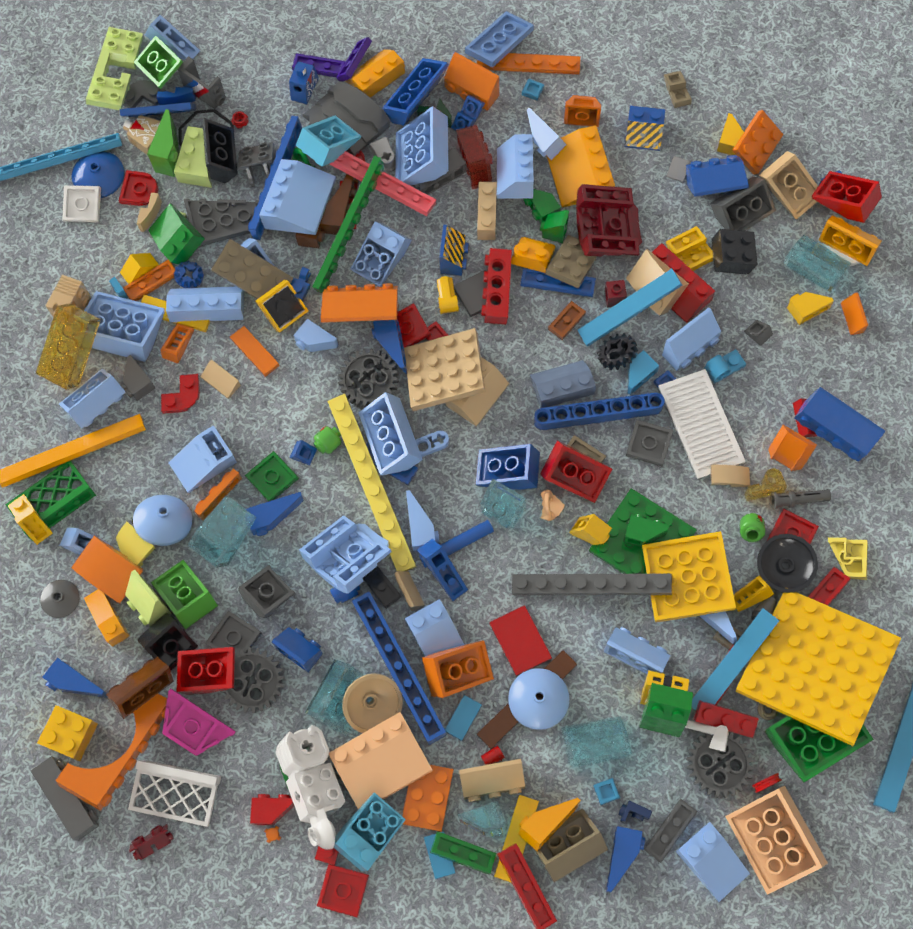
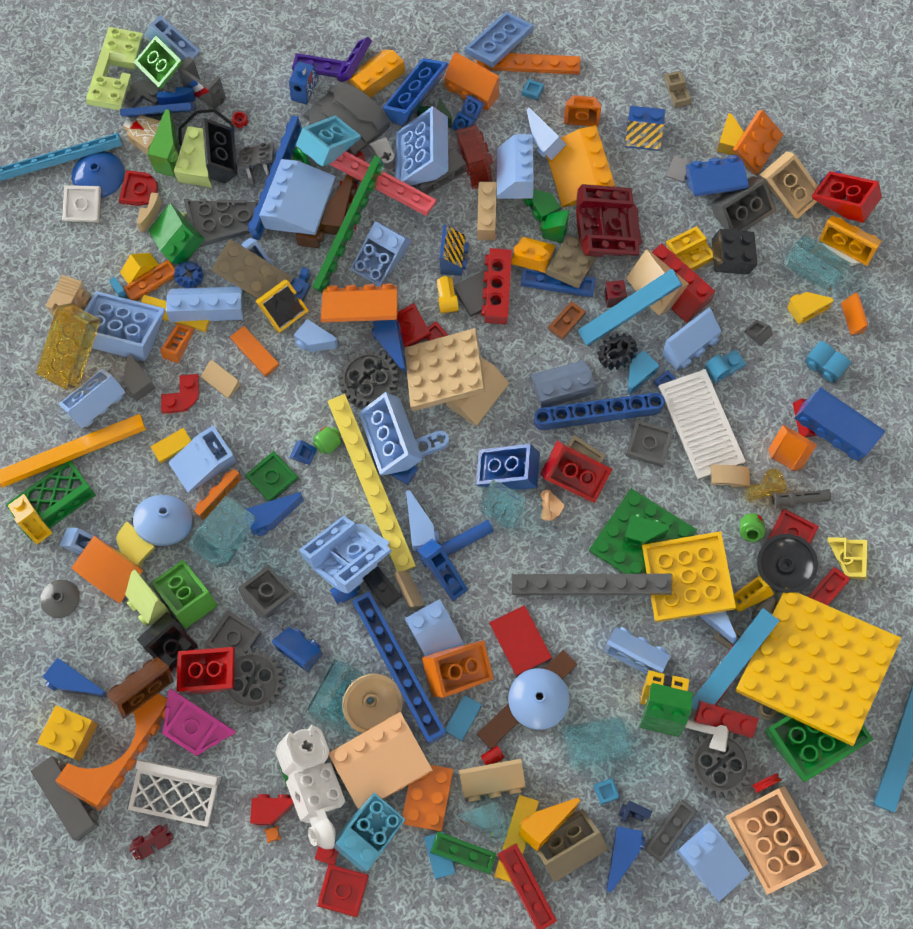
(106, 618): light orange slope -> none
(170, 445): none -> yellow tile
(591, 529): yellow slope -> none
(827, 362): none -> dark azure brick

